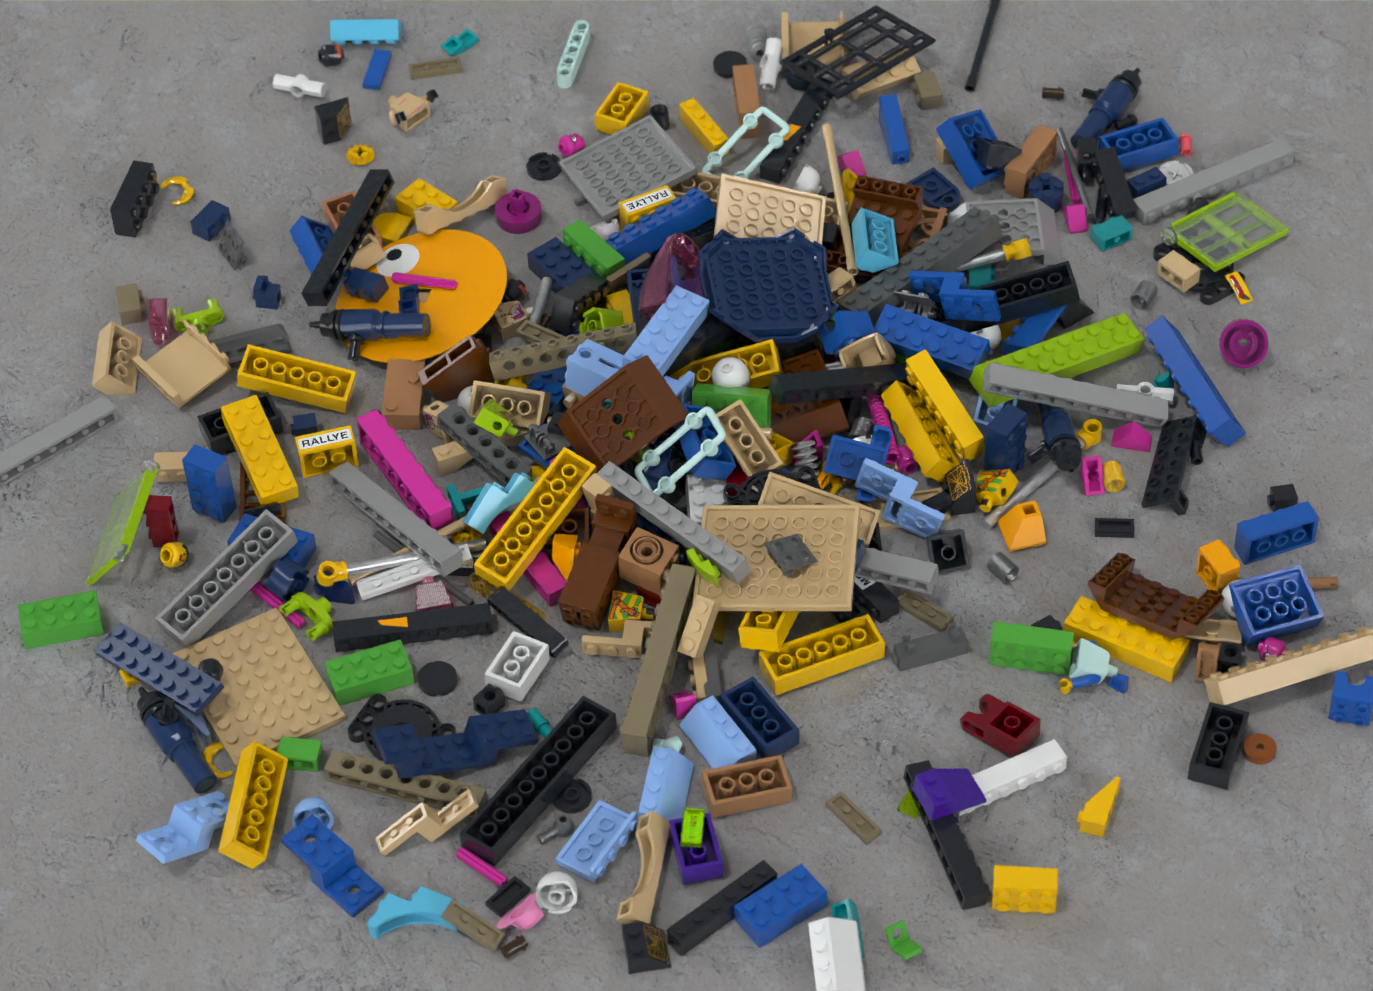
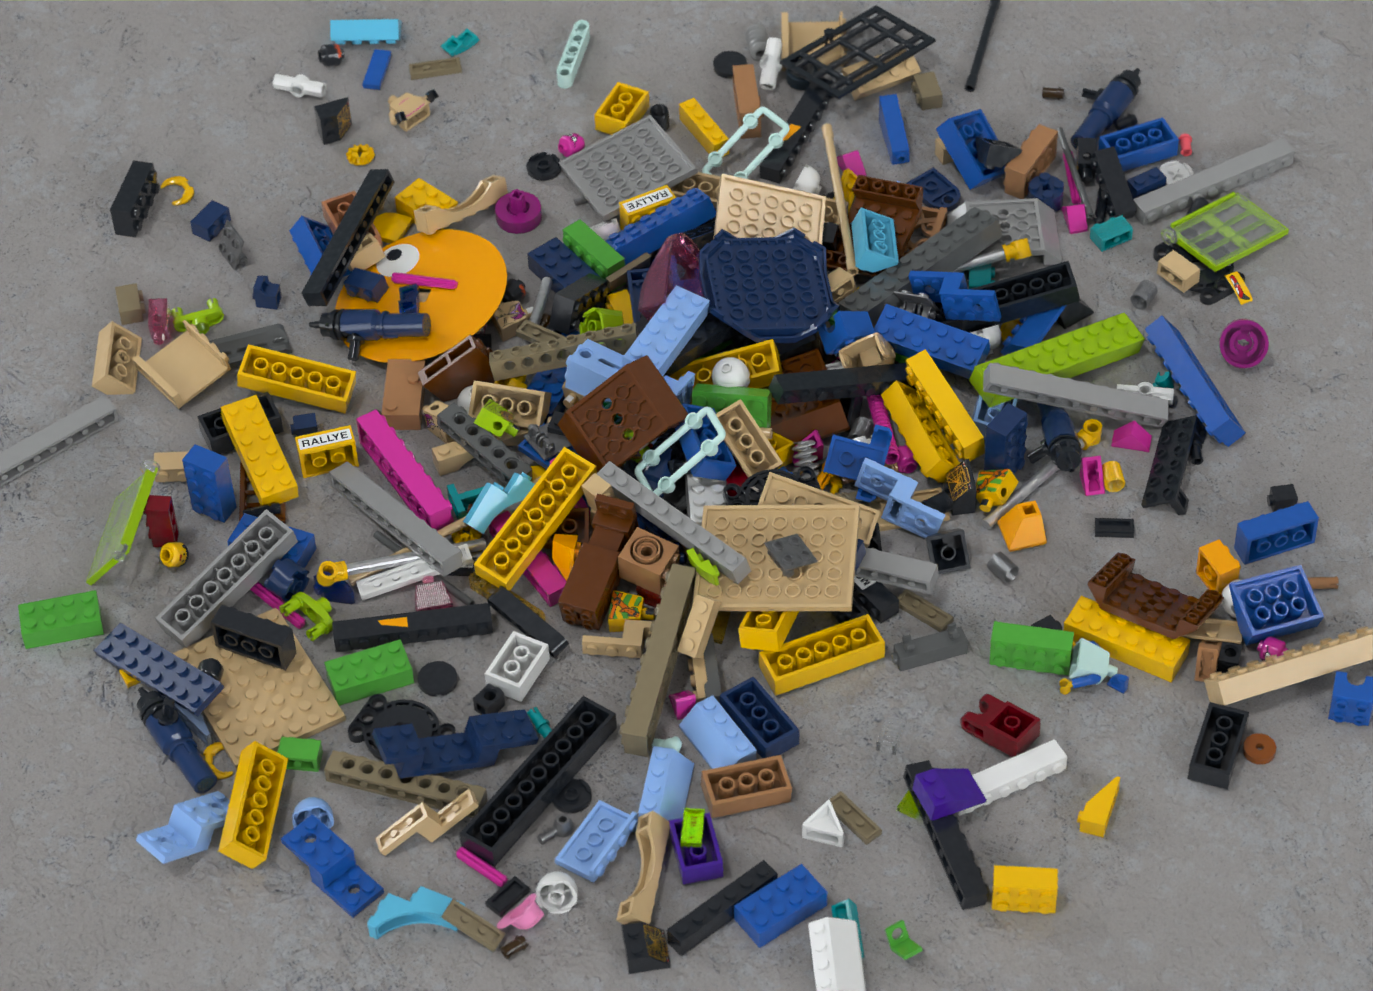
(253, 637): none -> black brick
(823, 826): none -> white slope

